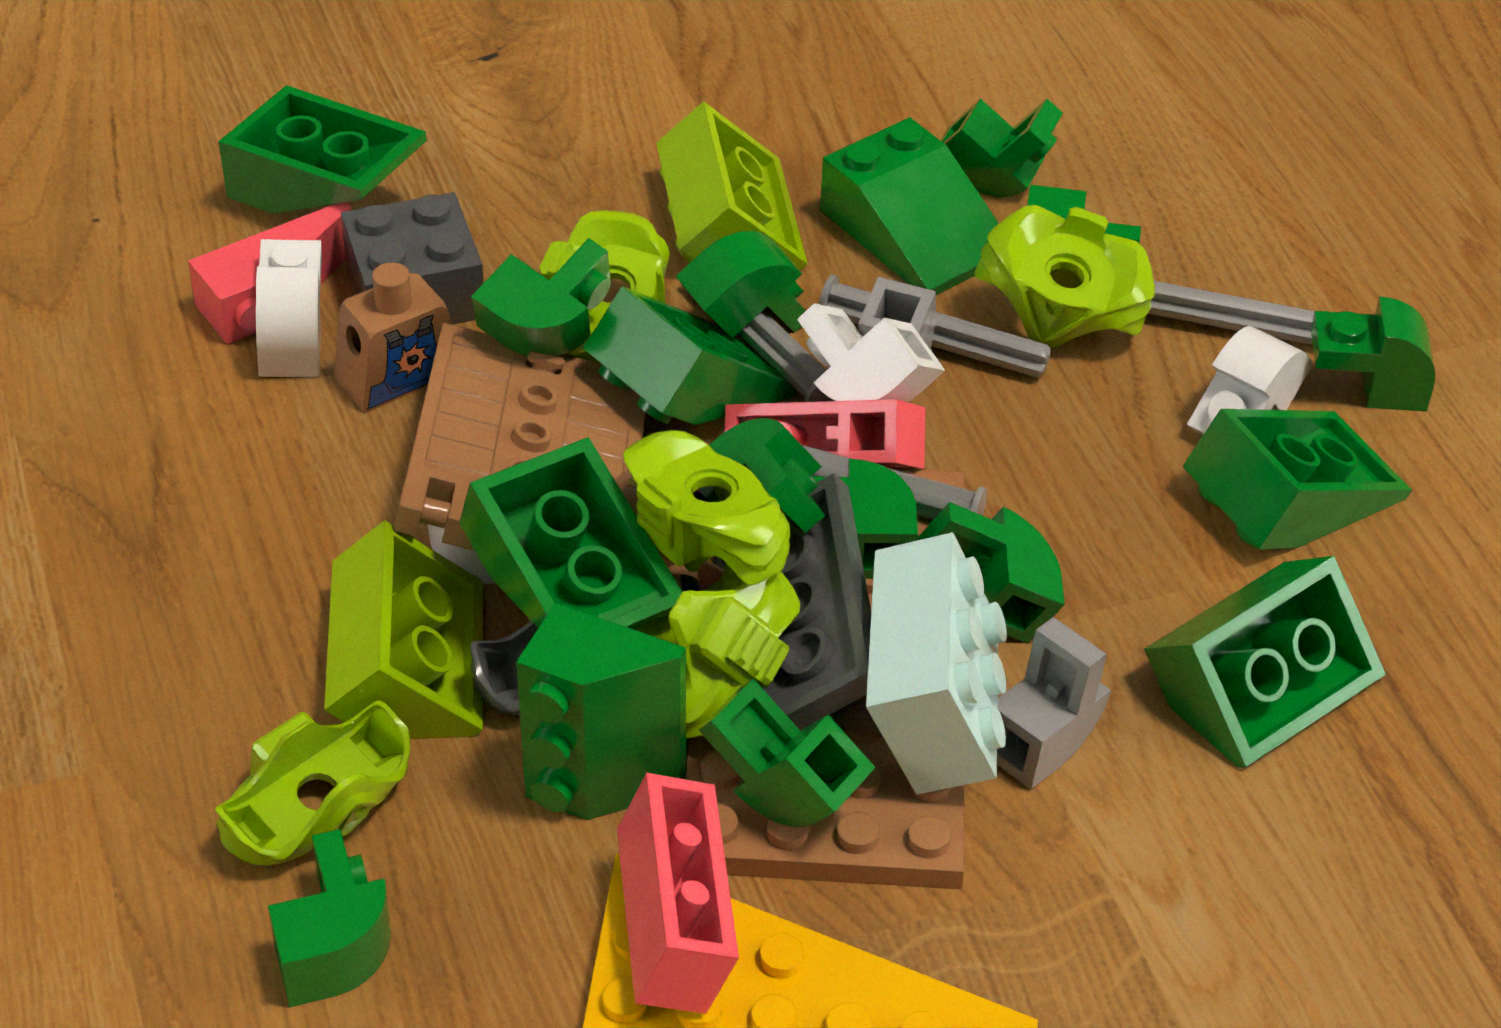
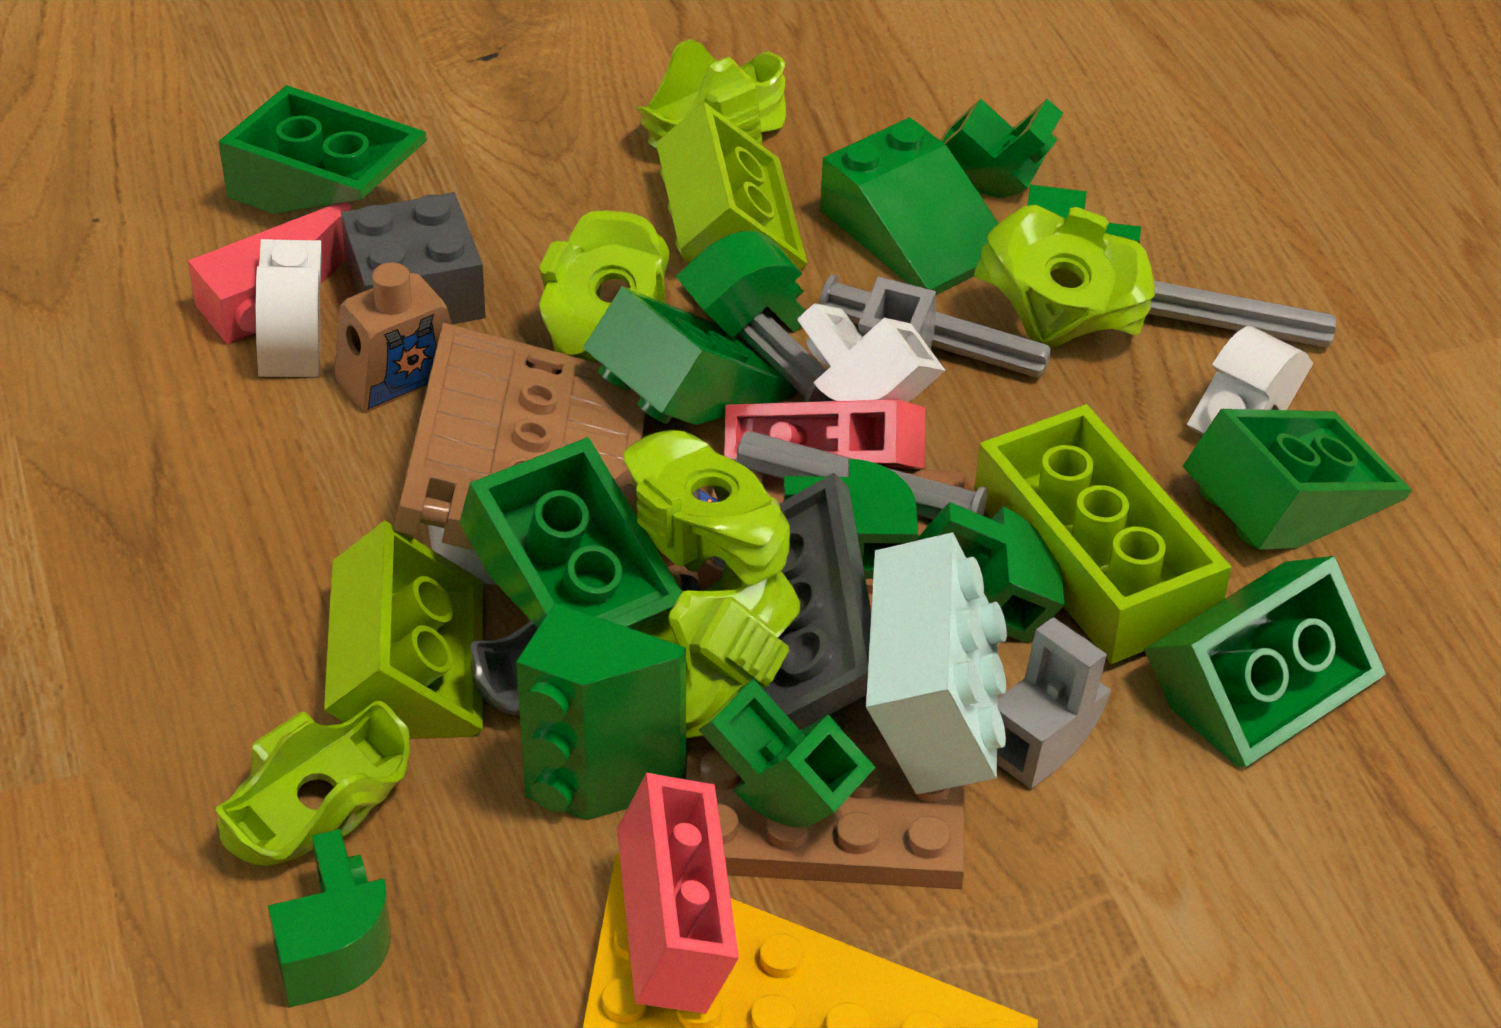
(539, 313): green brick -> none
(744, 95): none -> lime piece
(777, 462): green brick -> none
(1121, 543): none -> lime brick
(1385, 346): green brick -> none

